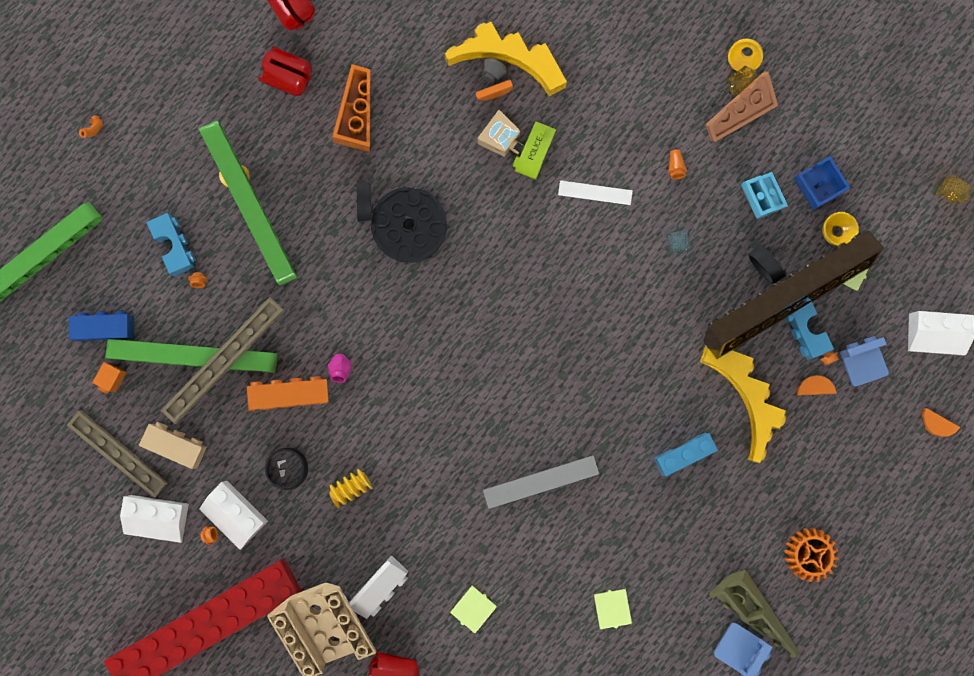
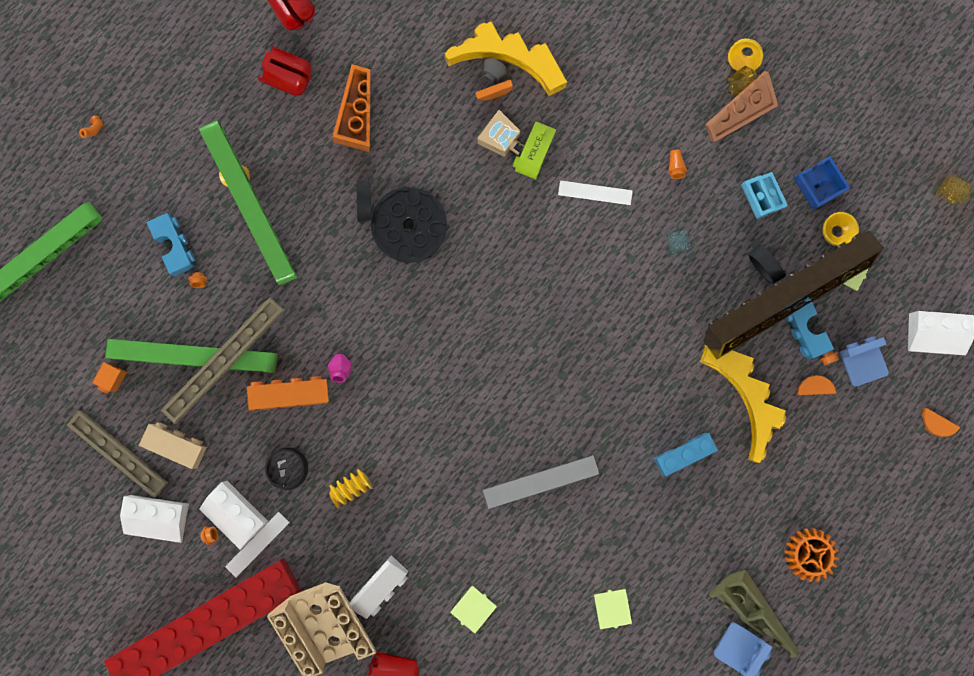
(101, 326): blue brick -> none
(257, 544): none -> white sticker

